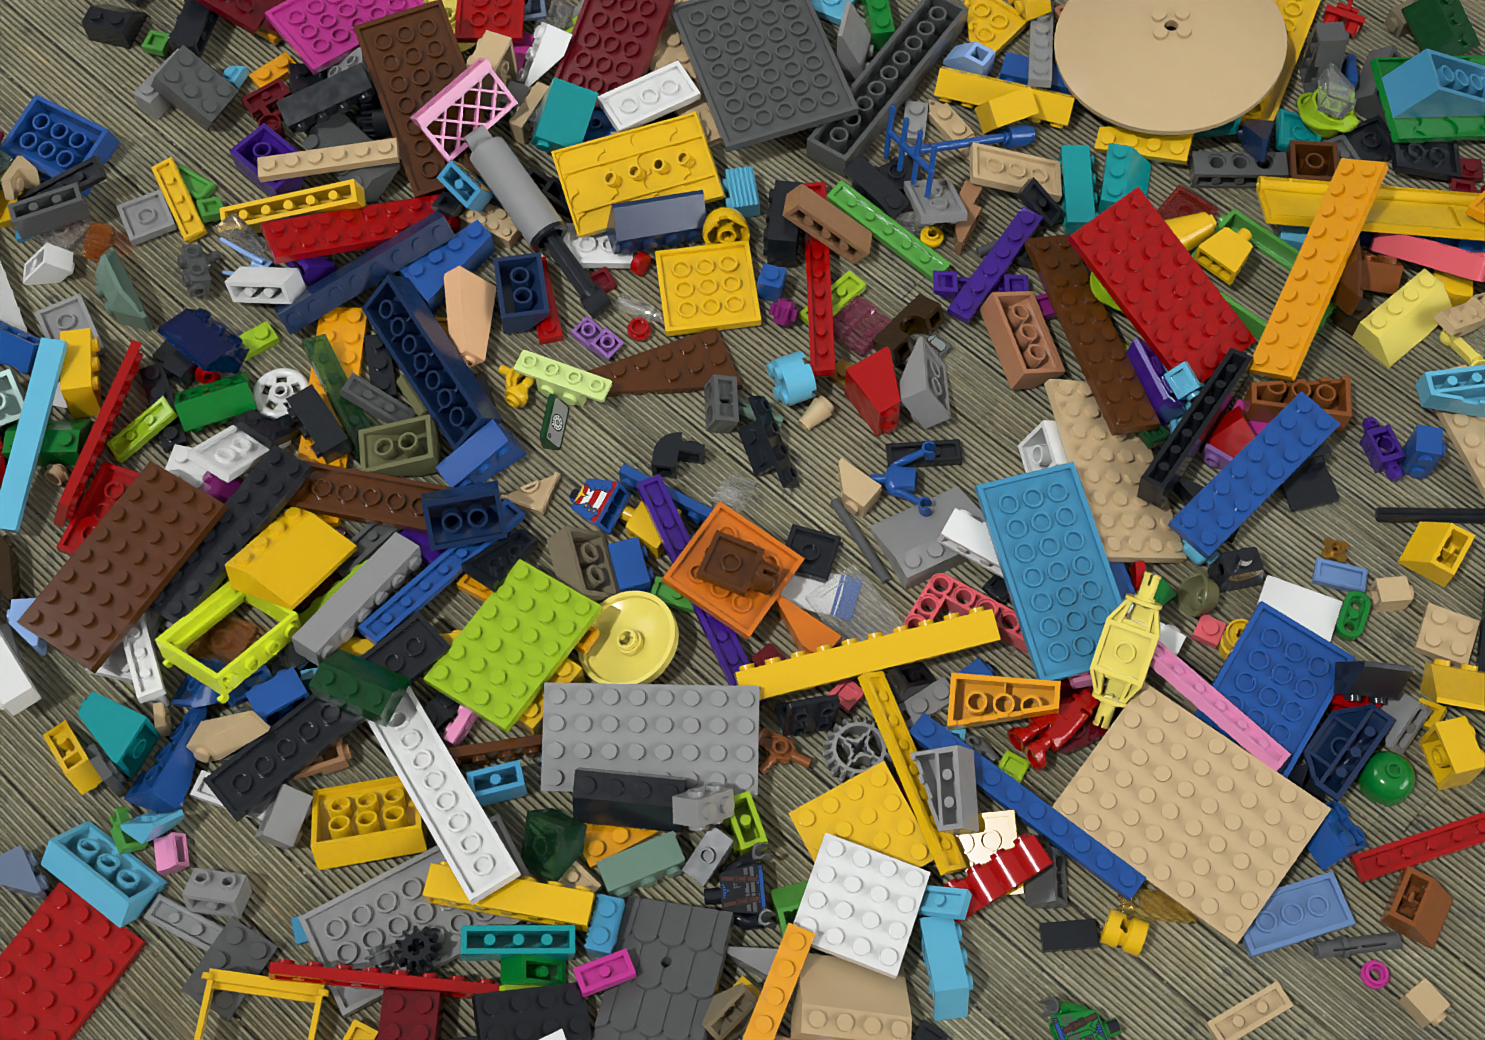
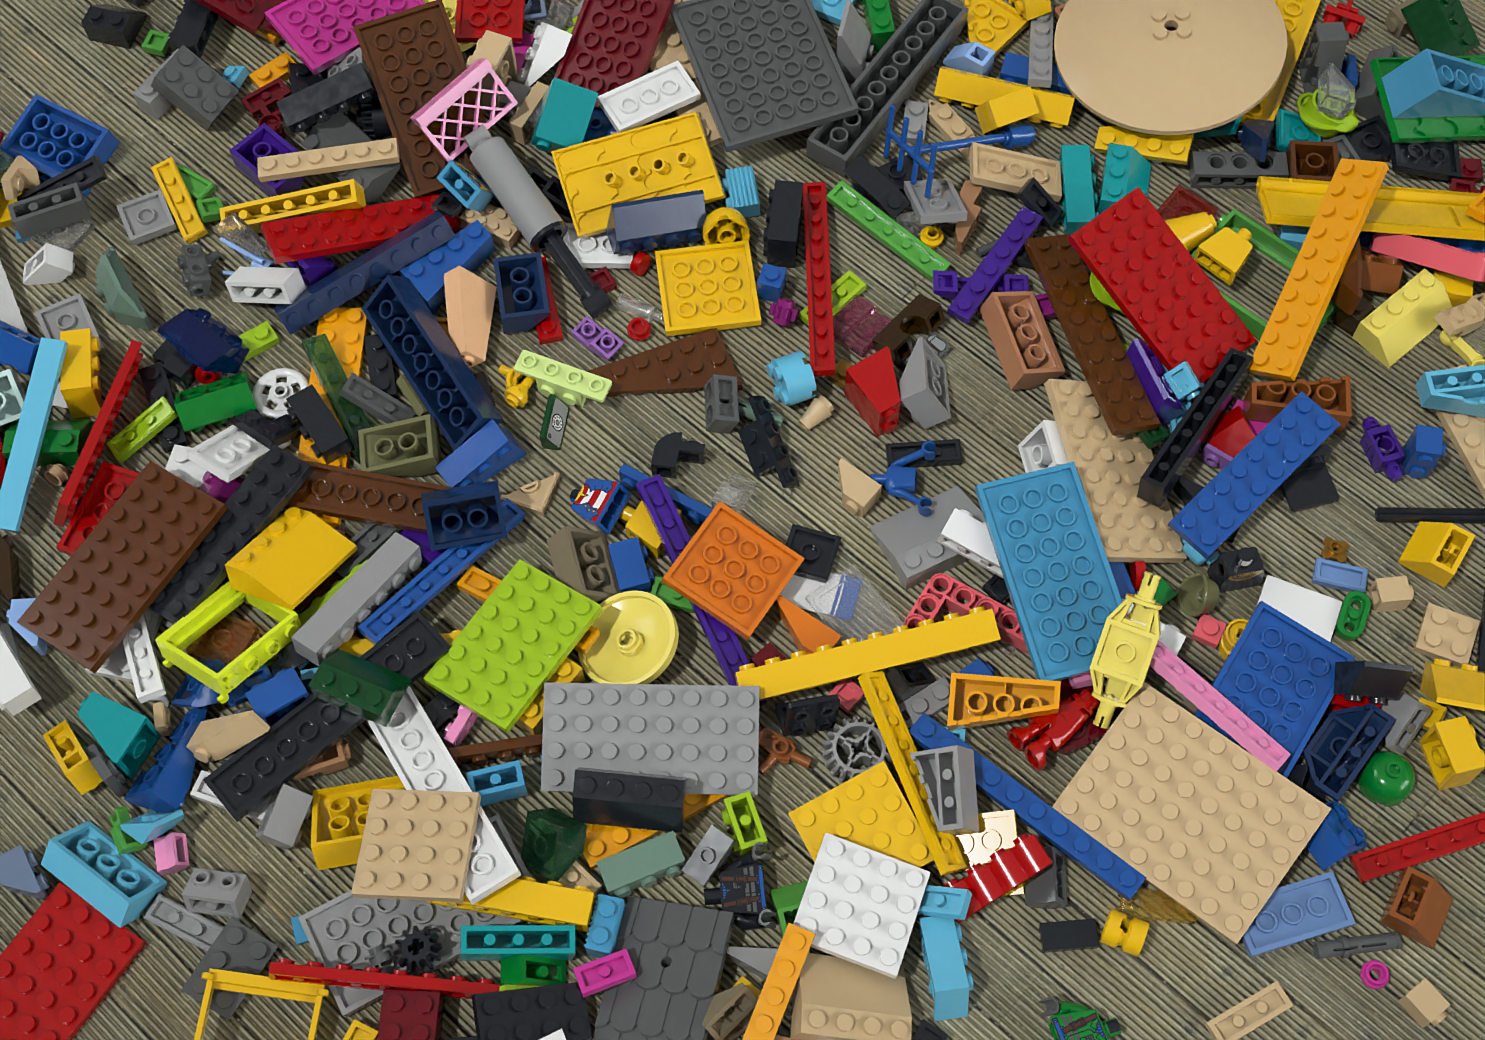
(98, 240): clear orange gear -> none
(416, 845): none -> tan plate
(494, 563): black wing -> none
(703, 806): light grey brick -> none
(737, 566): reddish brown plate -> none
(827, 224): medium nougat brick -> none
(860, 541): dark grey bar -> none
(981, 747): dark grey arm -> none
(1014, 765): lime tile -> none

